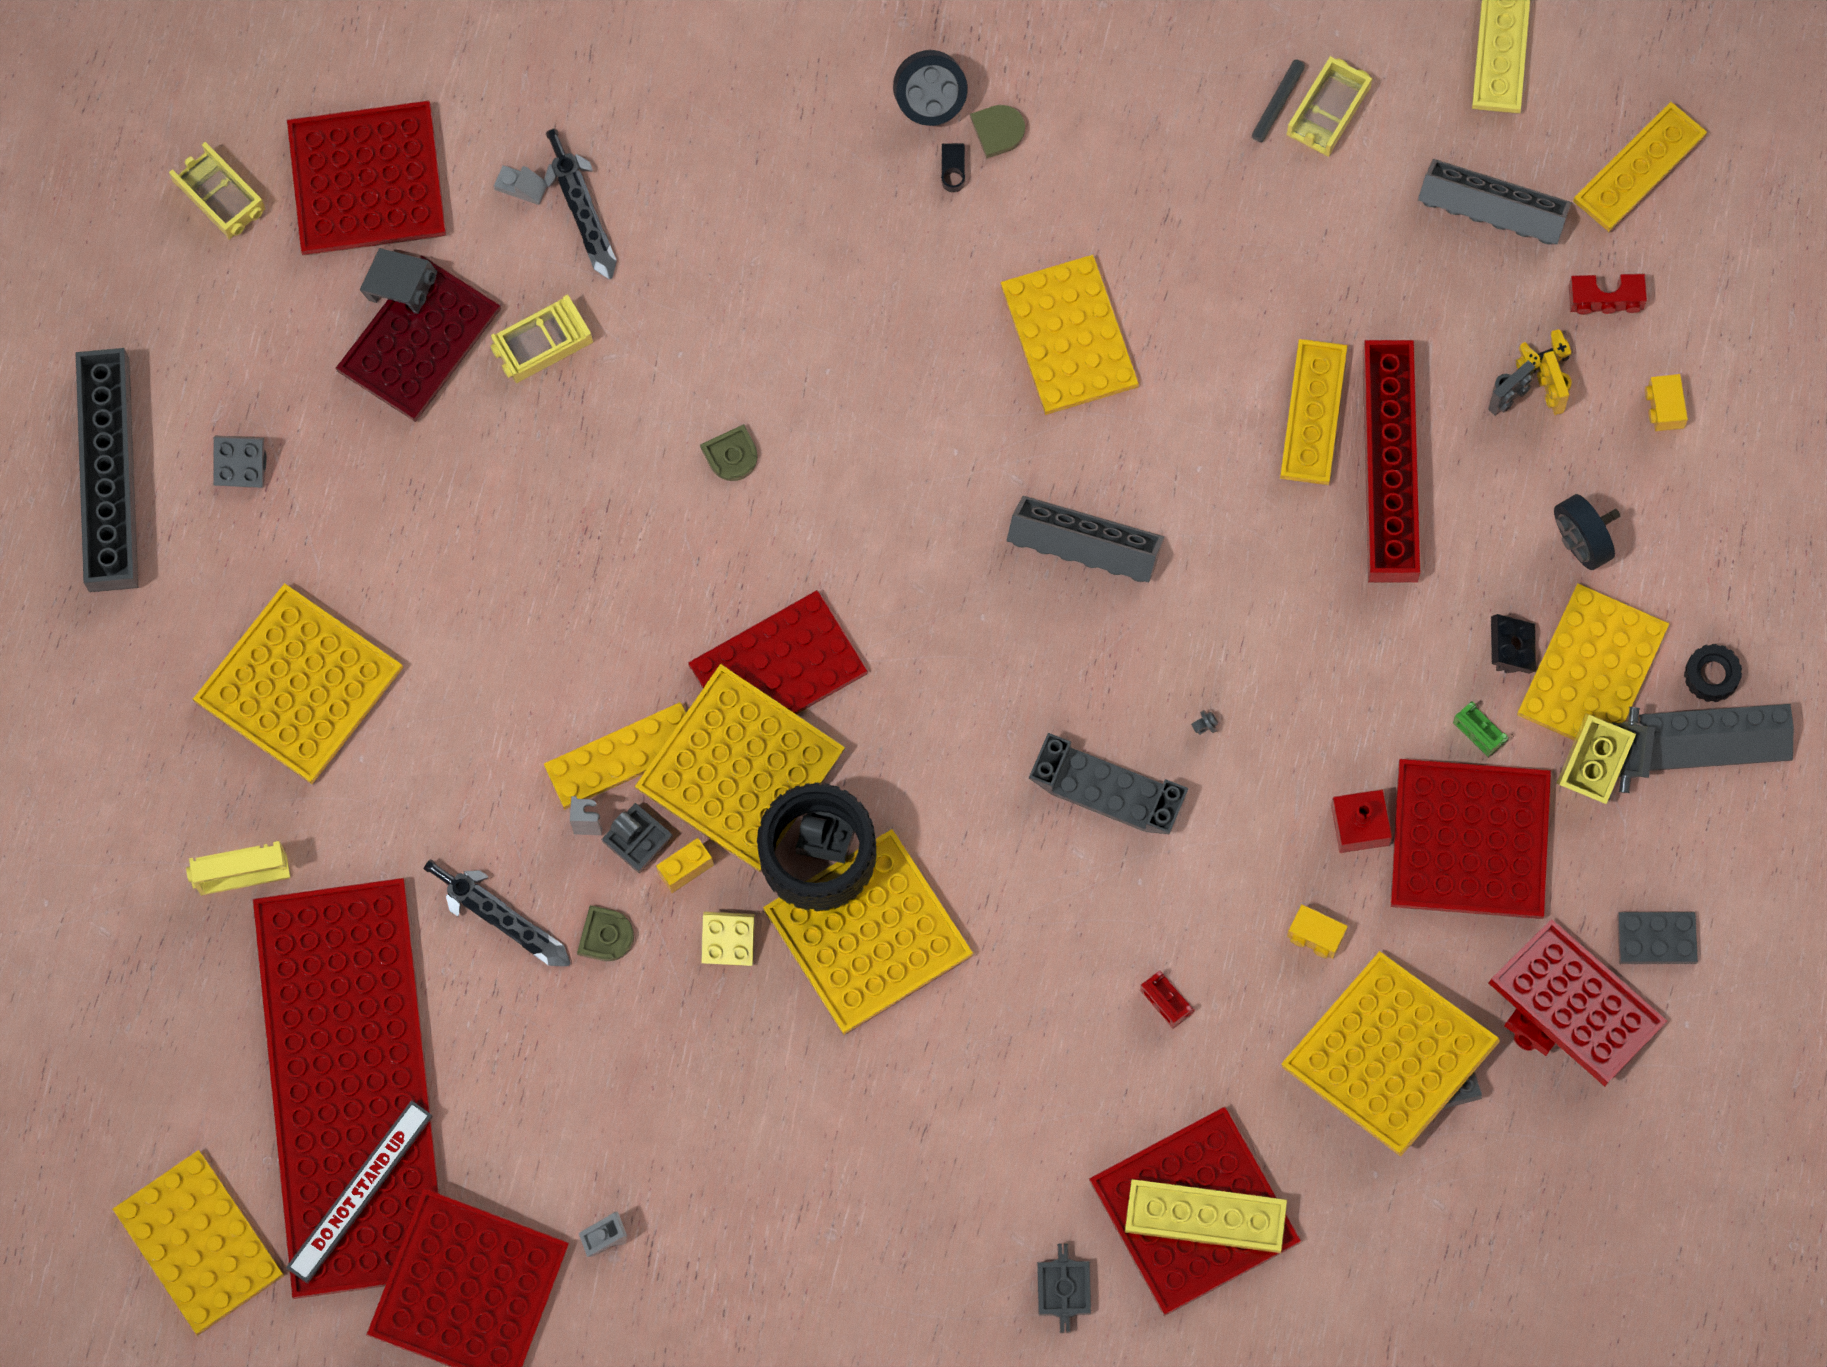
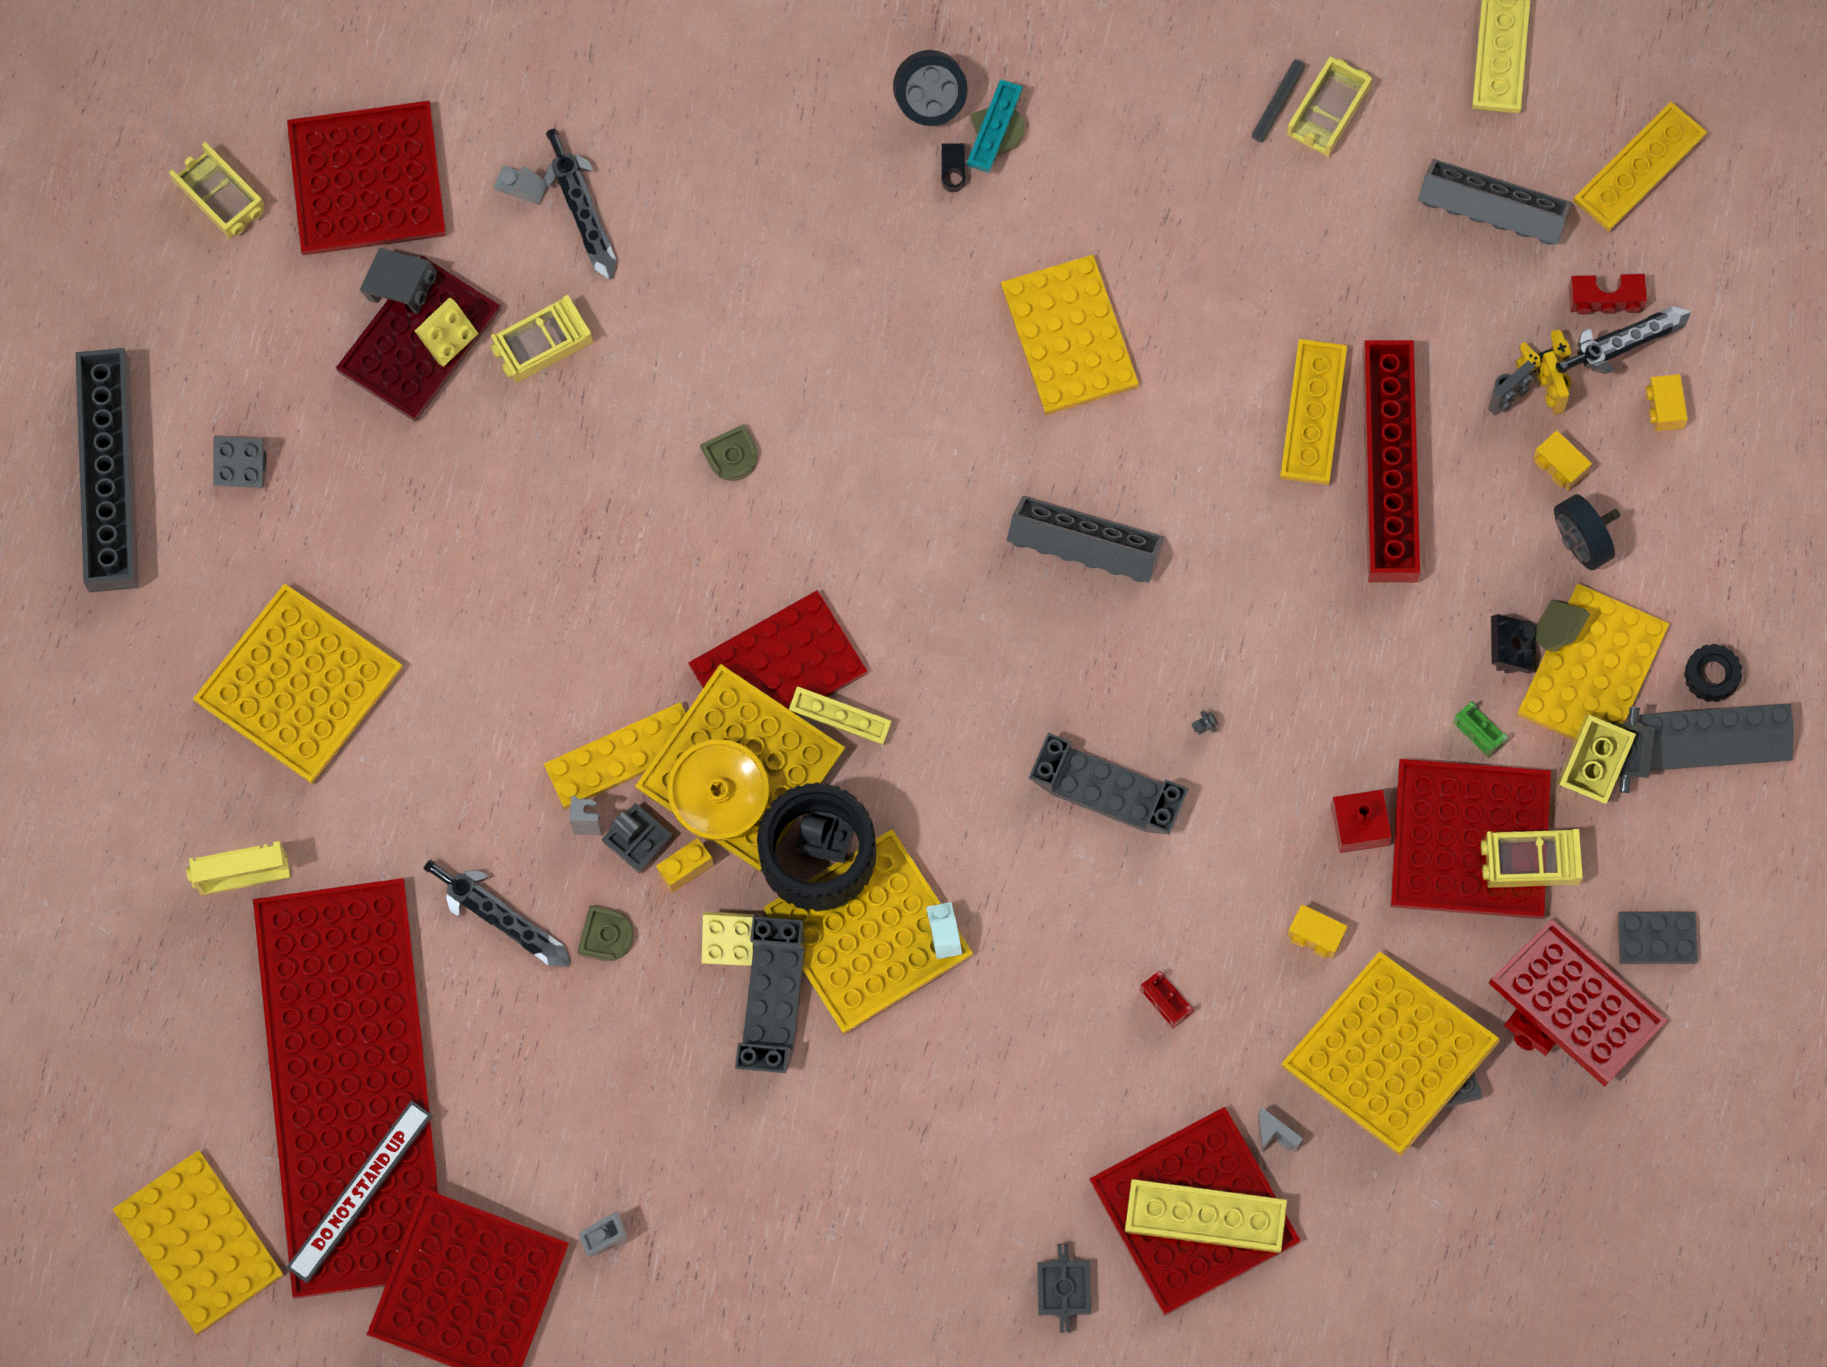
(446, 332): none -> light yellow plate
(718, 790): none -> yellow dish
(773, 995): none -> dark grey slope
(839, 715): none -> light yellow plate
(944, 930): none -> light aqua brick
(994, 126): none -> teal plate
(1271, 1127): none -> light grey slope
(1532, 858): none -> light yellow door
(1560, 625): none -> olive tile
(1561, 461): none -> yellow brick
(1597, 352): none -> sword

